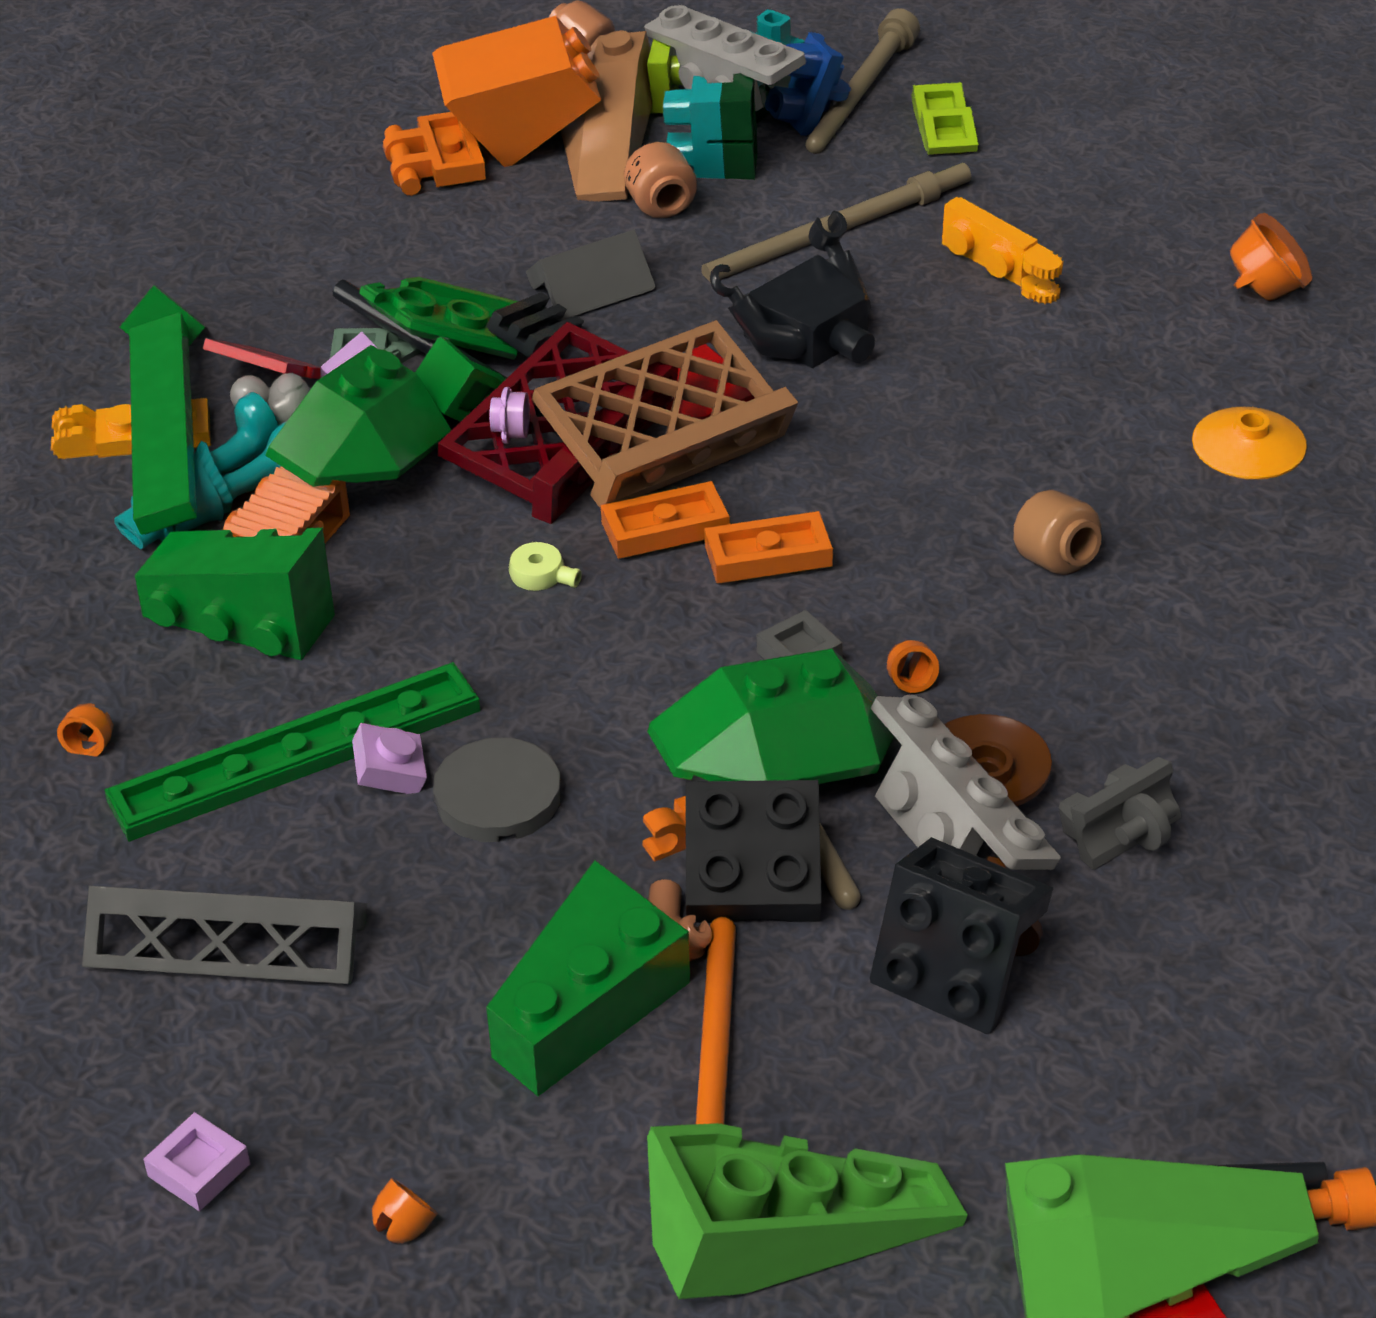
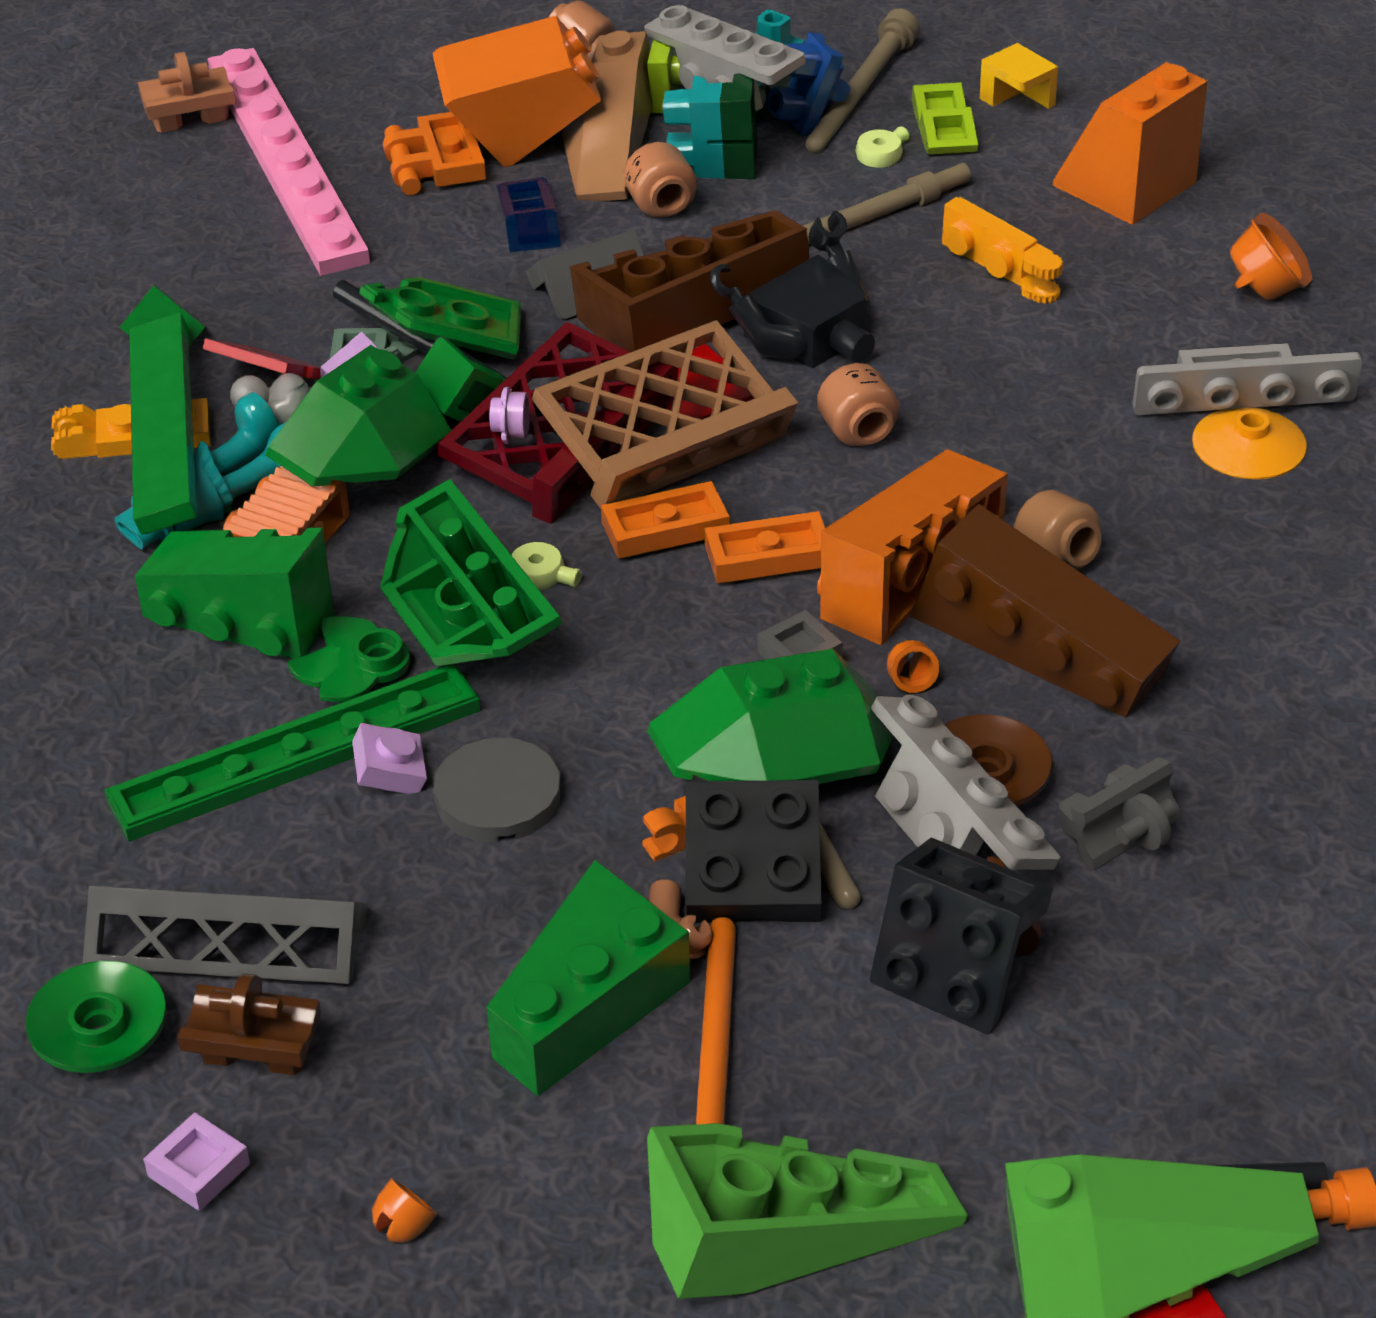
(90, 996): none -> green dish
(95, 718): orange hinge -> none
(185, 91): none -> nougat hips
(250, 1026): none -> reddish brown hips
(291, 165): none -> bright pink plate
(353, 659): none -> green plate
(460, 583): none -> green wedge
(525, 319): black tile -> none
(530, 222): none -> clear blue slope
(671, 290): none -> reddish brown wedge
(858, 404): none -> nougat head
(881, 147): none -> yellowish green piece
(884, 547): none -> orange wedge
(1017, 72): none -> yellow panel
(1041, 614): none -> reddish brown wedge
(1139, 145): none -> orange slope
(1245, 379): none -> light grey bracket

